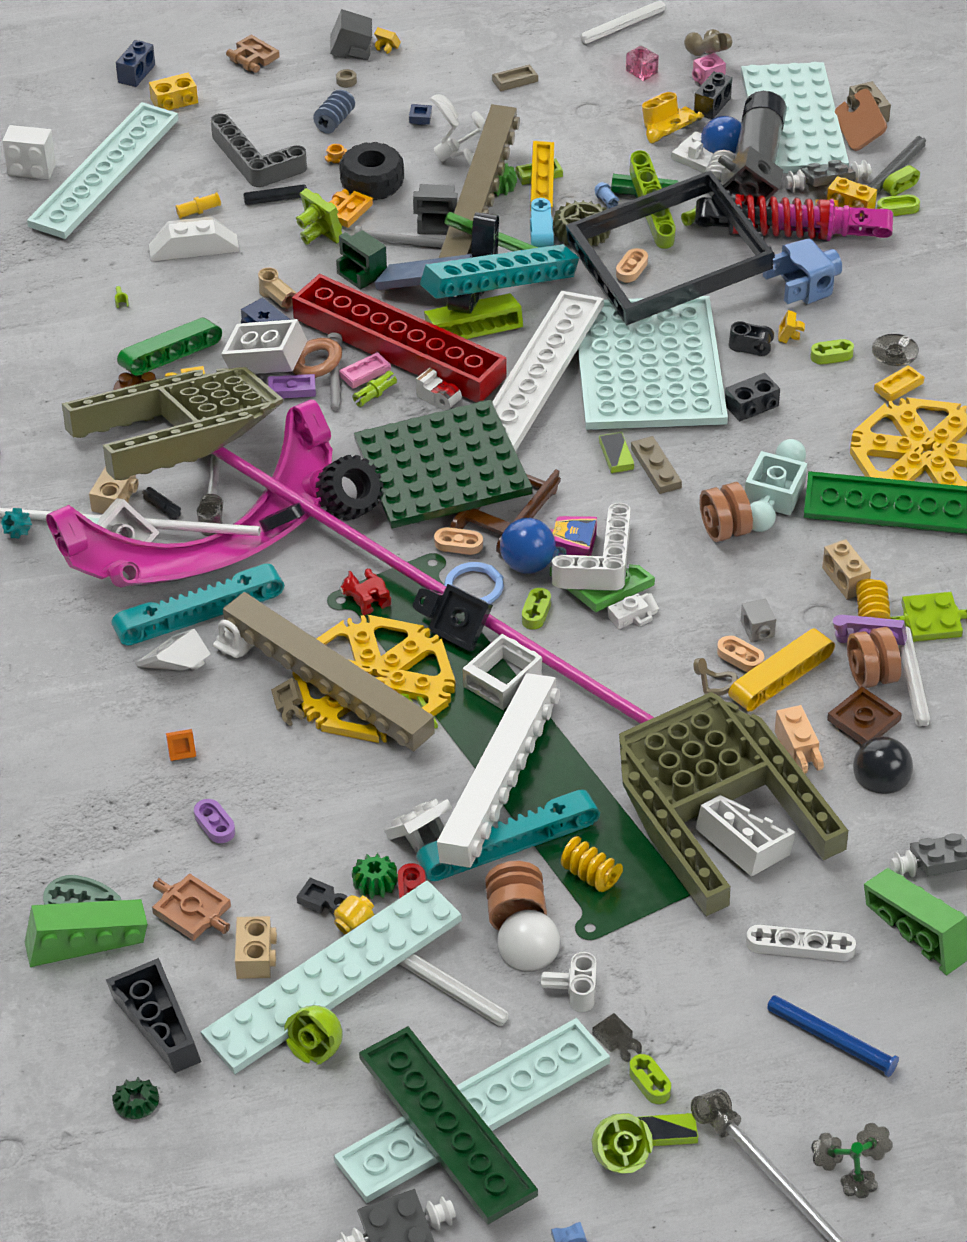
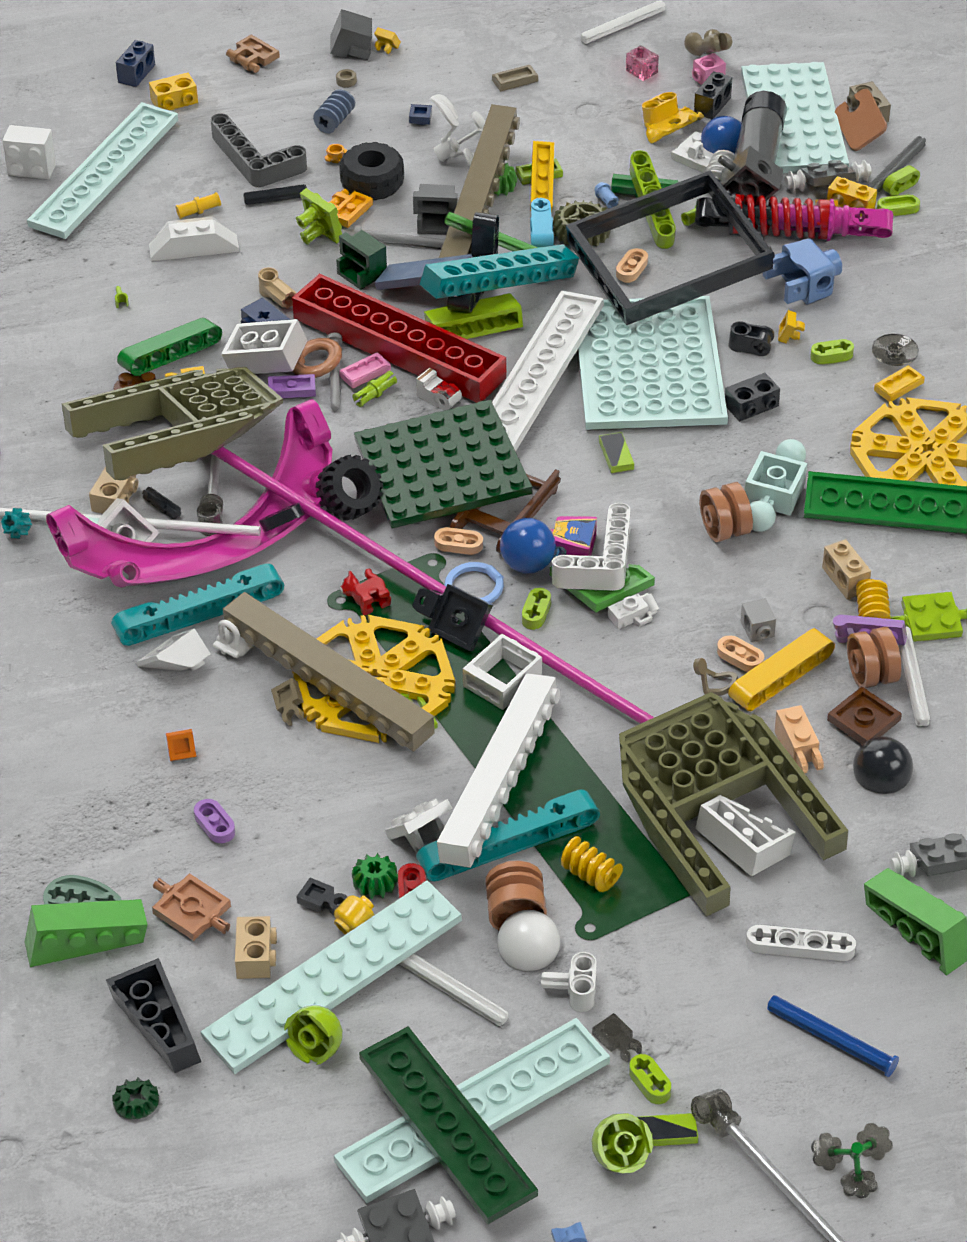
(656, 465): dark tan plate -> none

